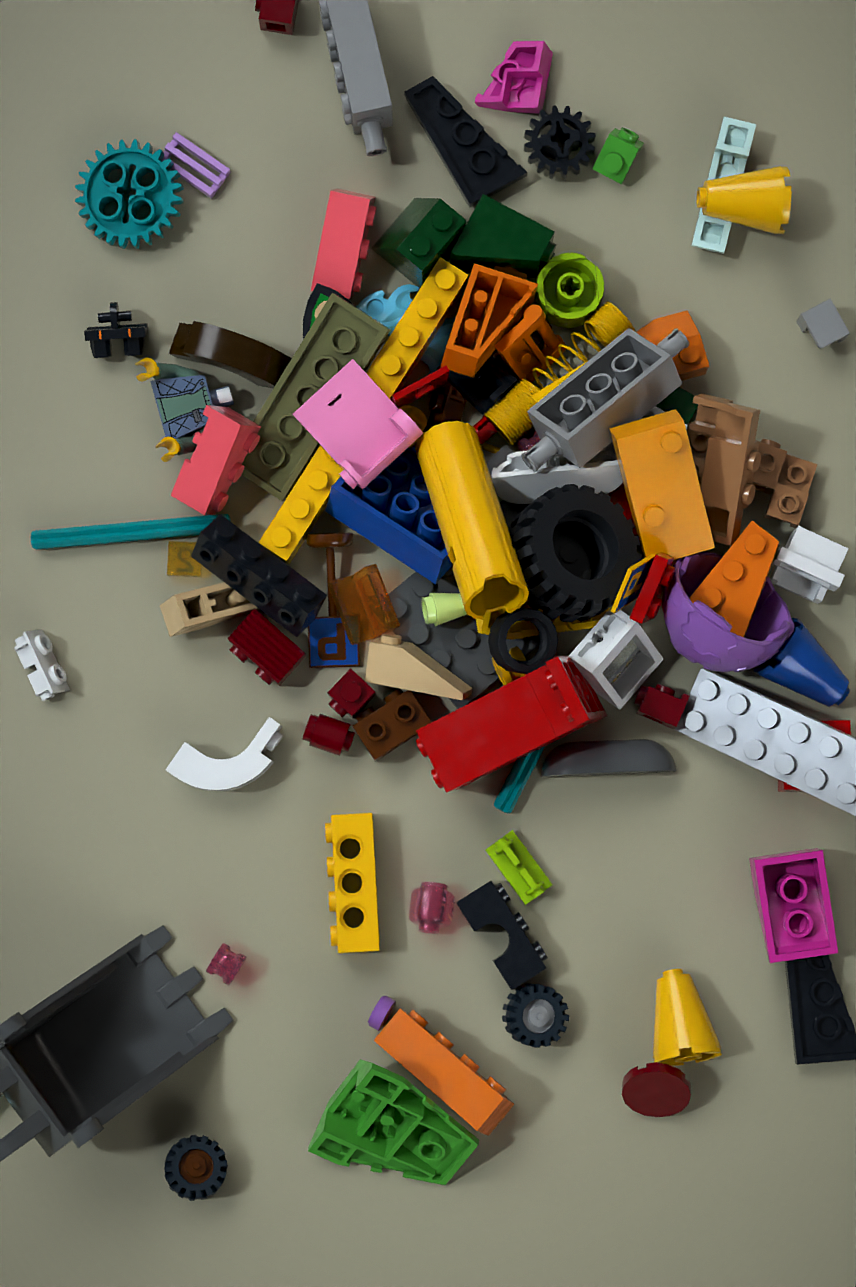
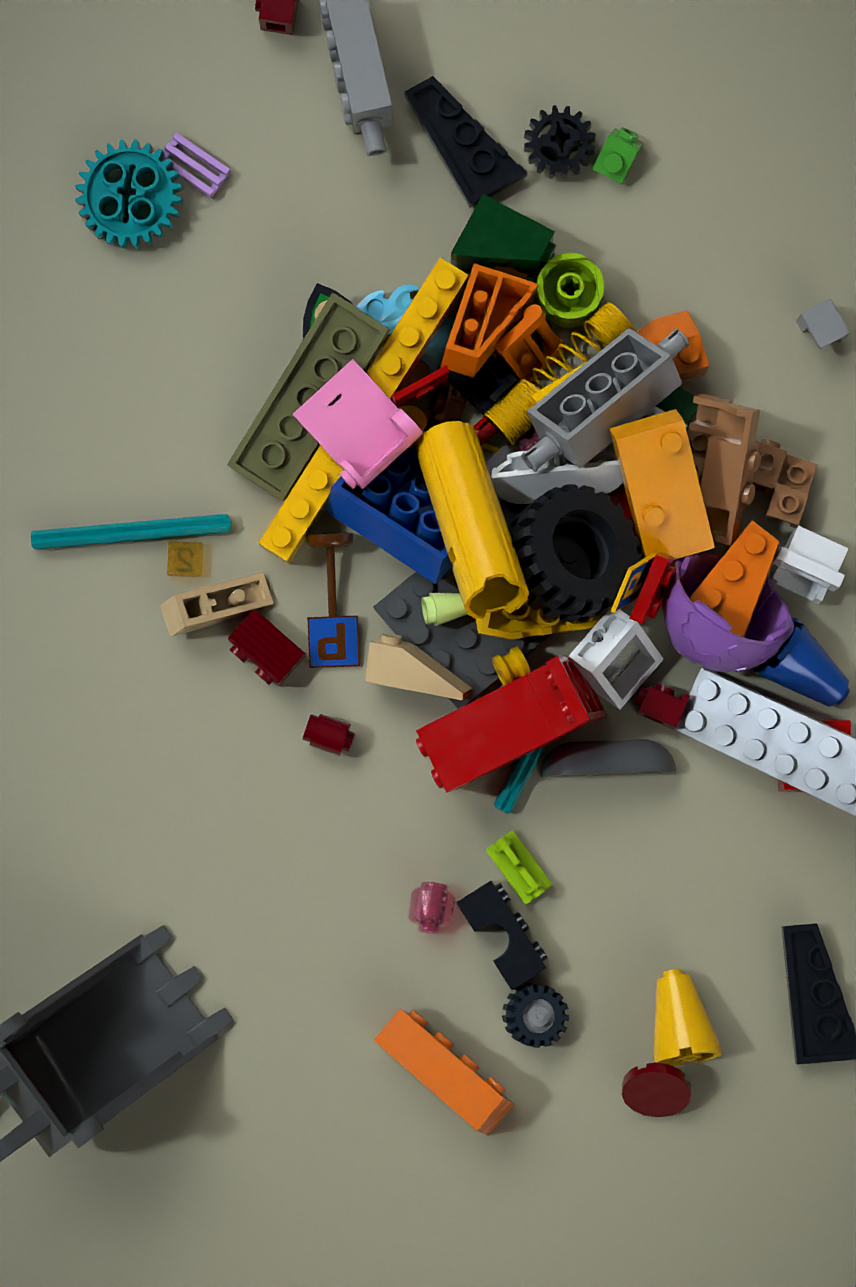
(36, 650): white hinge -> none
(101, 336): black hips -> none
(181, 400): torso -> none
(195, 1167): black wheel -> none
(216, 460): coral wedge -> none
(226, 964): clear pink wheel -> none
(230, 352): dark brown arch -> none
(230, 773): white arch -> none
(258, 575): black brick -> none
(344, 241): coral wedge -> none
(350, 695): dark red brick -> none
(361, 829): yellow brick -> none
(364, 605): clear orange panel -> none
(381, 1012): medium lavender tile -> none
(391, 724): reddish brown brick -> none
(392, 1126): bright green wedge -> none
(420, 237): dark green slope -> none
(498, 636): black tyre -> none
(520, 79): dark pink slope -> none
(728, 160): light aqua slope -> none
(749, 199): yellow cone -> none
(794, 904): dark pink slope -> none

